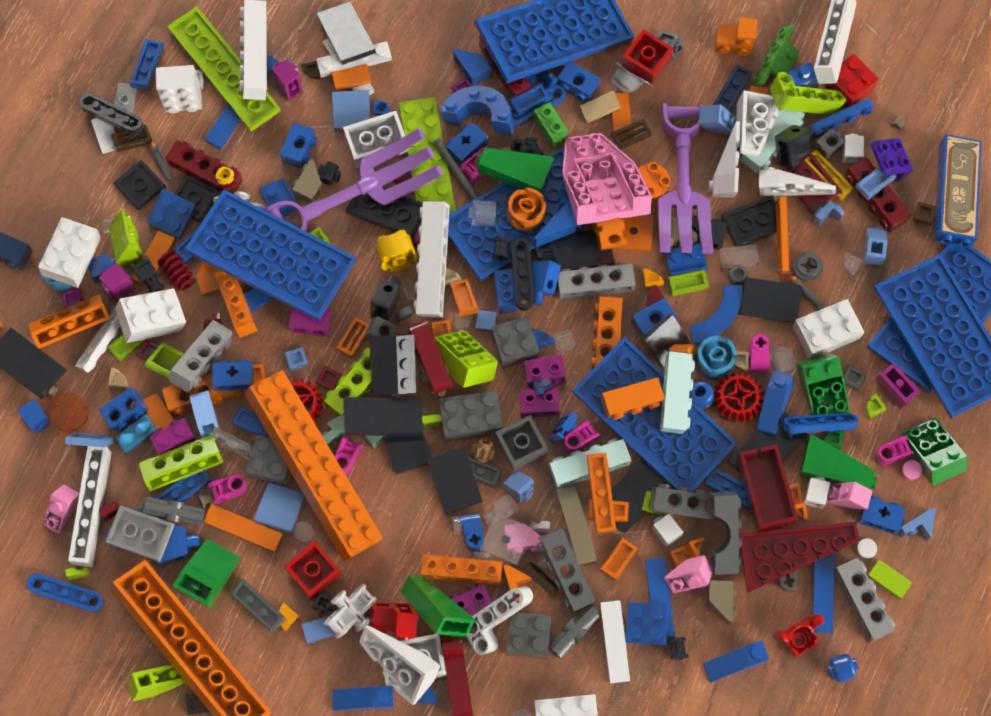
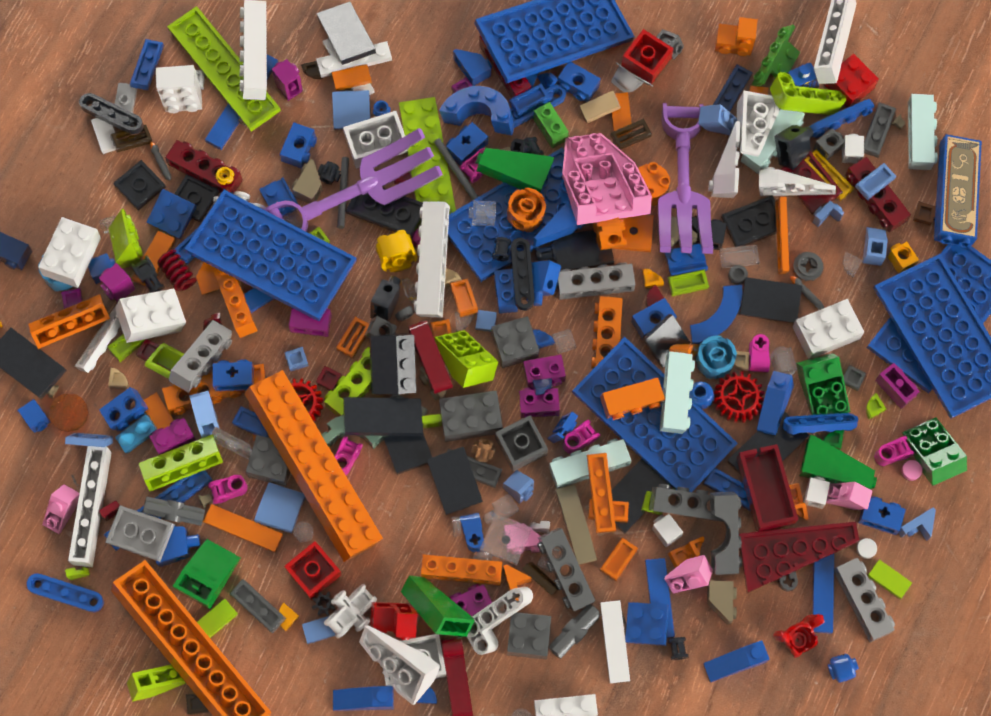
(217, 618): none -> lime tile
(343, 185): none -> dark grey bar
(878, 129): none -> dark grey tile
(892, 158): dark purple bracket -> none
(902, 264): none -> light orange brick
(921, 132): none -> light aqua brick

